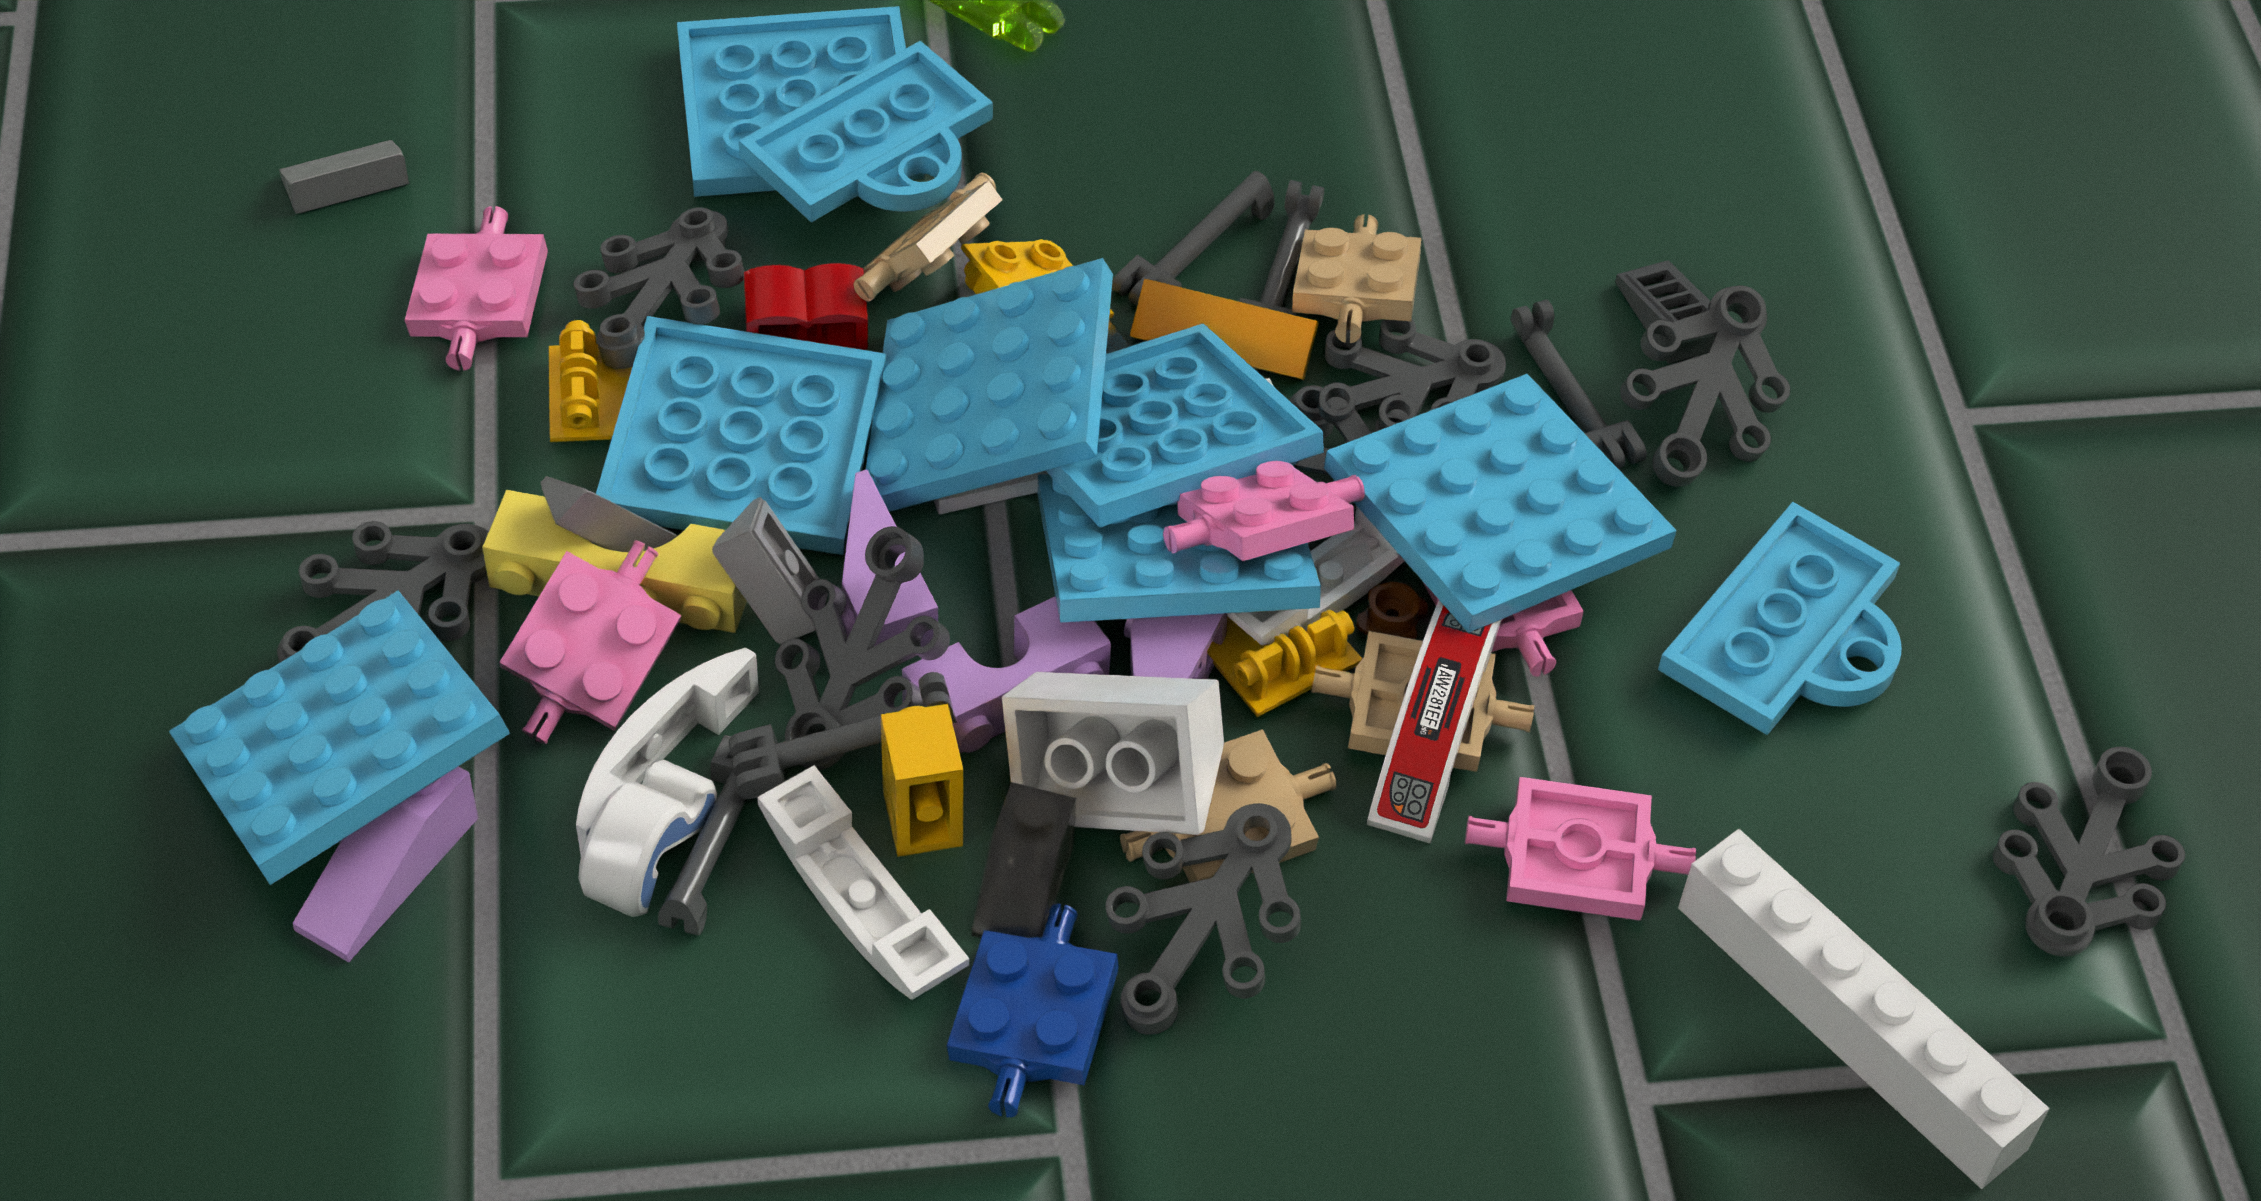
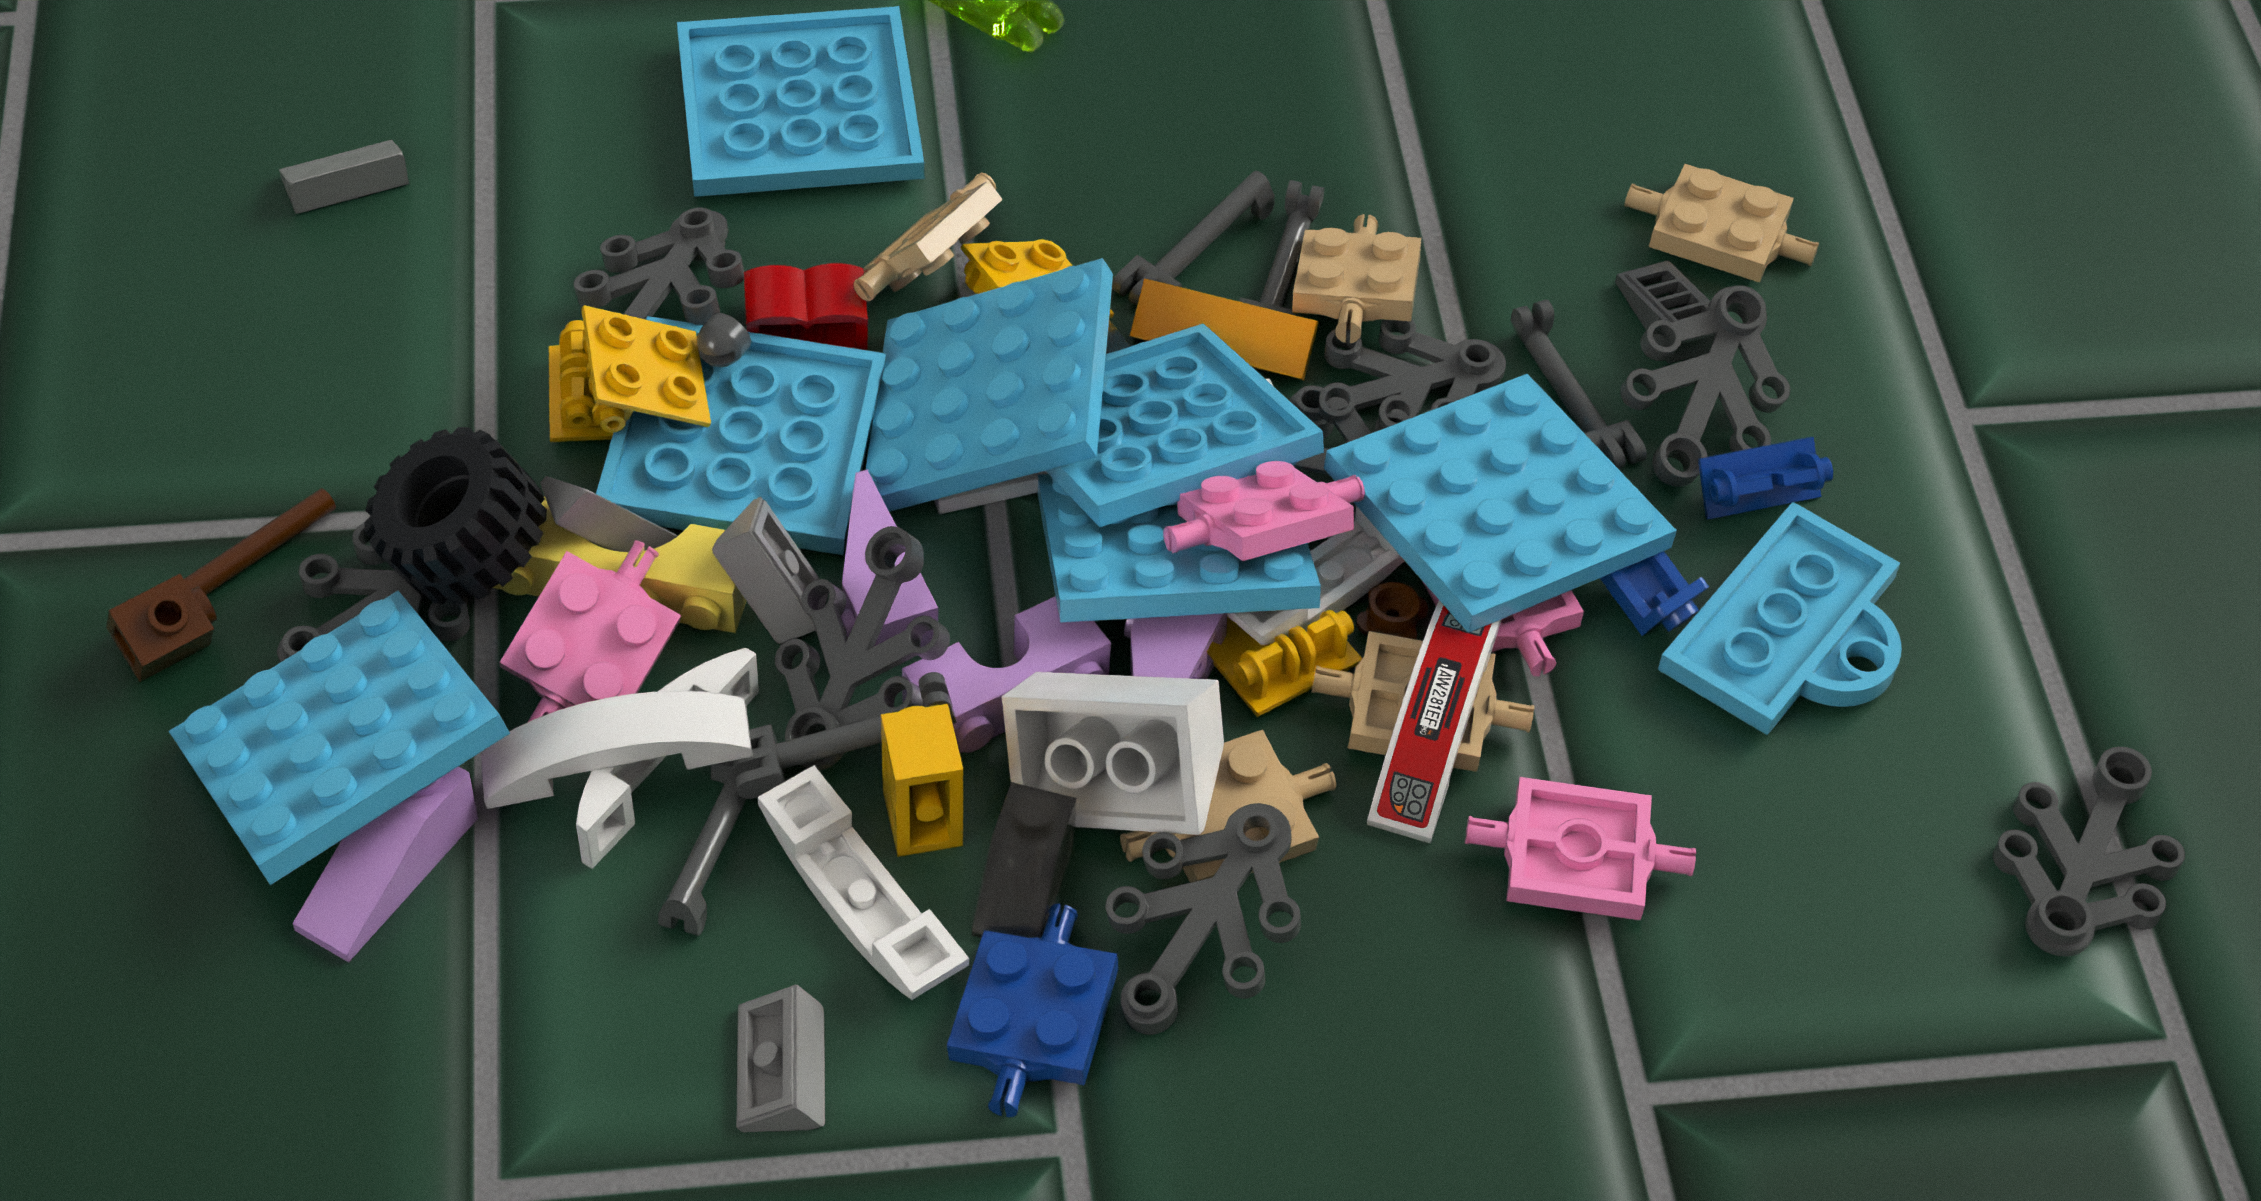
(162, 626): none -> reddish brown brick
(262, 542): none -> reddish brown bar
(455, 516): none -> black tyre
(476, 286): bright pink plate -> none
(613, 733): none -> white slope
(636, 829): white animal -> none
(642, 370): none -> yellow hinge
(722, 340): none -> dark grey hinge
(781, 1062): none -> light grey slope
(873, 137): medium azure plate -> none
(1654, 593): none -> blue bracket
(1721, 223): none -> tan plate
(1762, 477): none -> blue hinge
(1862, 1008): white brick -> none

